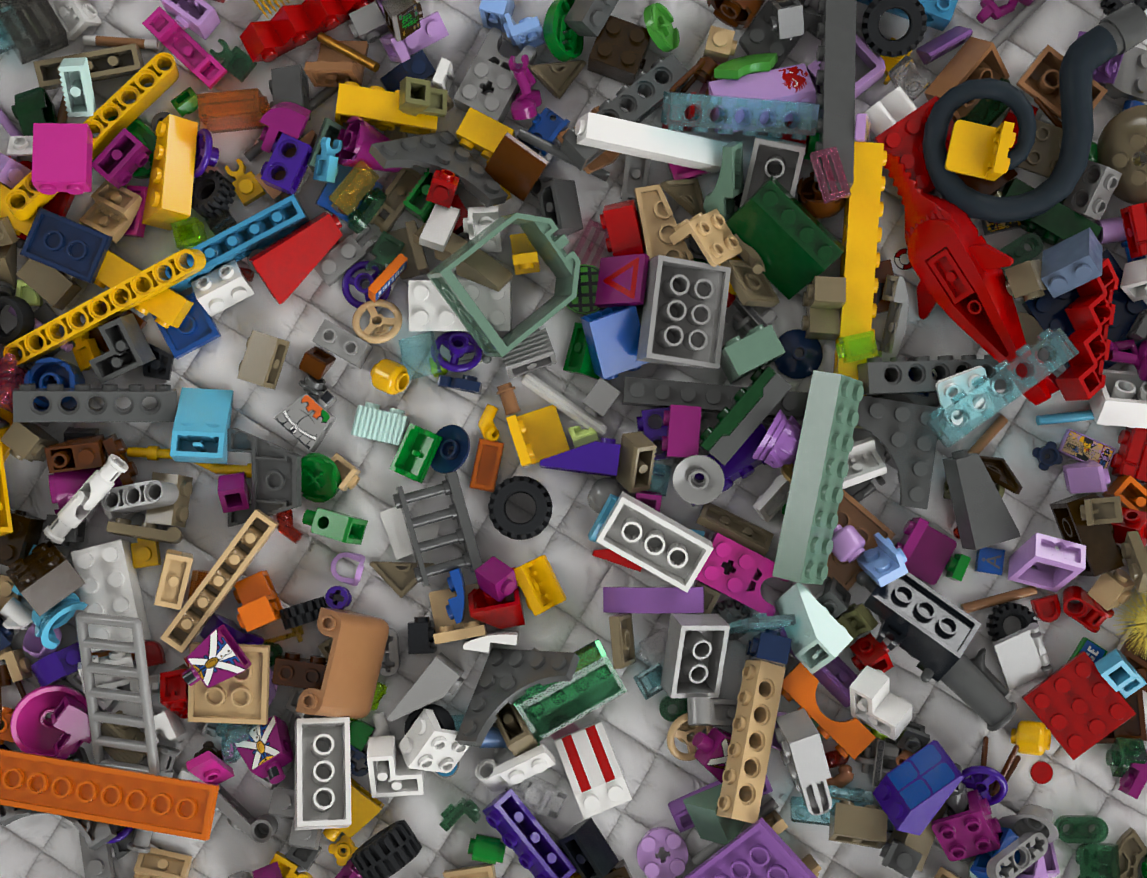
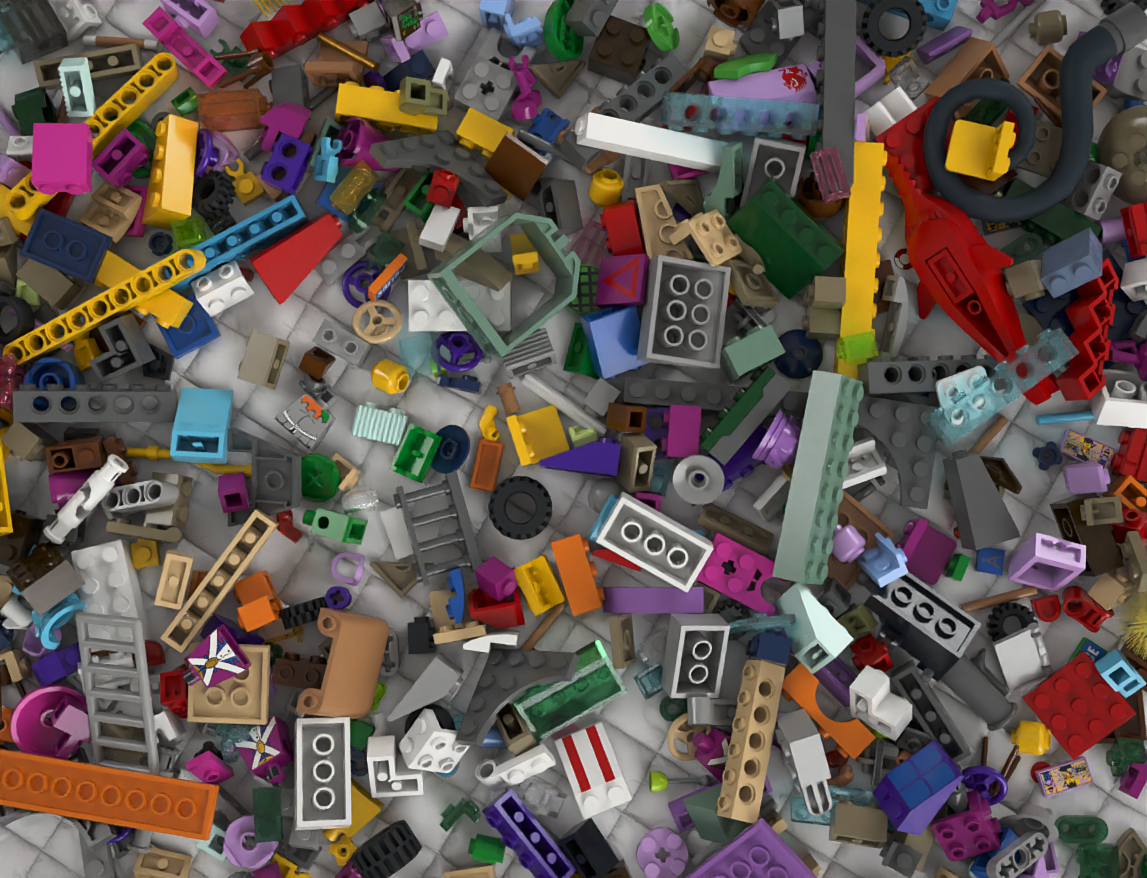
(154, 242): none -> dark blue plate
(213, 845): none -> light aqua brick
(224, 161): none -> lavender piece
(245, 855): none -> lavender plate
(259, 63): none -> reddish brown plant
(268, 814): none -> clear green plate
(359, 500): none -> clear brick
(374, 79): none -> dark purple tile
(544, 626): none -> medium nougat bar
(577, 574): none -> orange brick
(605, 187): none -> yellow head
(626, 417): none -> reddish brown brick
(659, 781): none -> hinge
(680, 213): none -> dark purple sticker
(930, 711): none -> dark grey brick
(1048, 27): none -> dark tan head
(1064, 776): none -> tile

